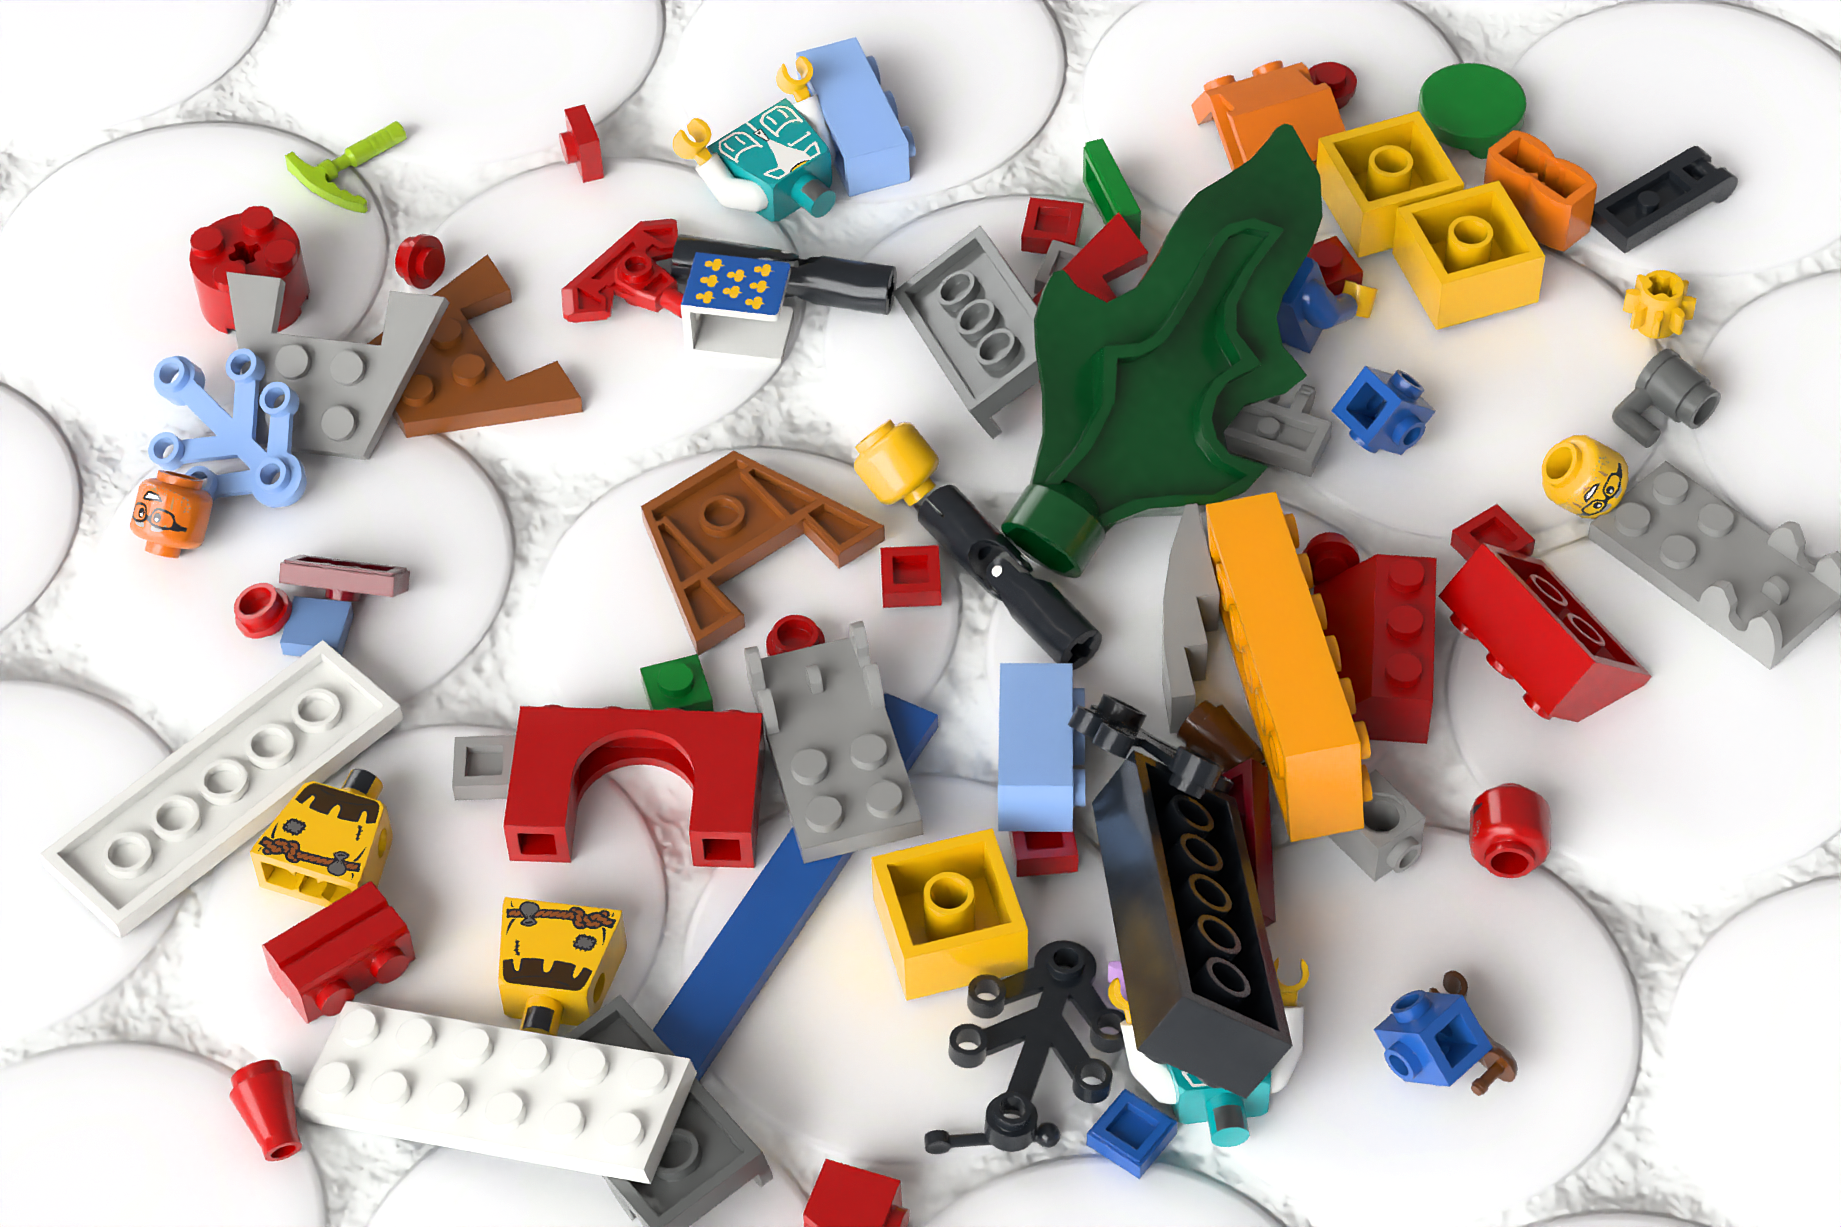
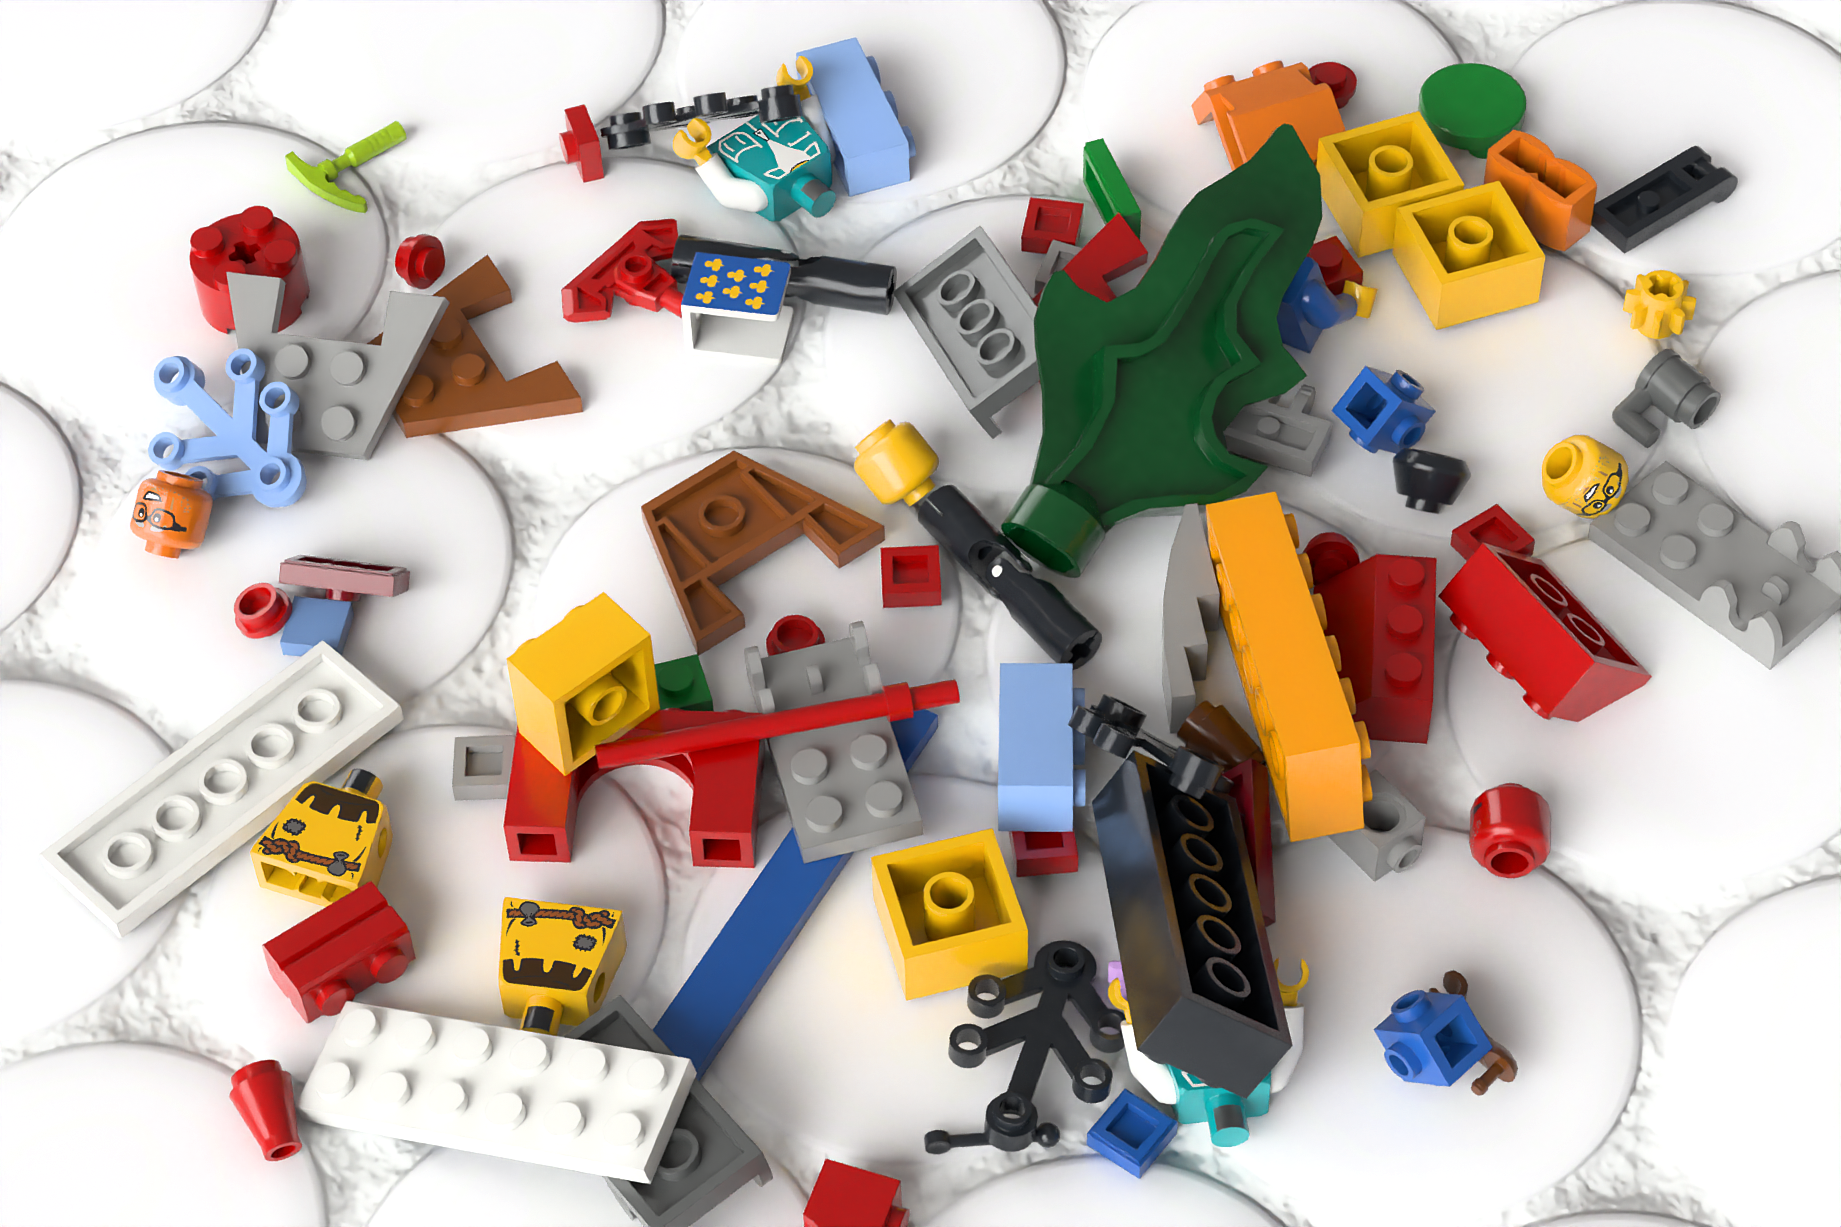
(583, 682): none -> yellow brick
(632, 131): none -> black plant
(894, 702): none -> red bar
(1429, 478): none -> black cone

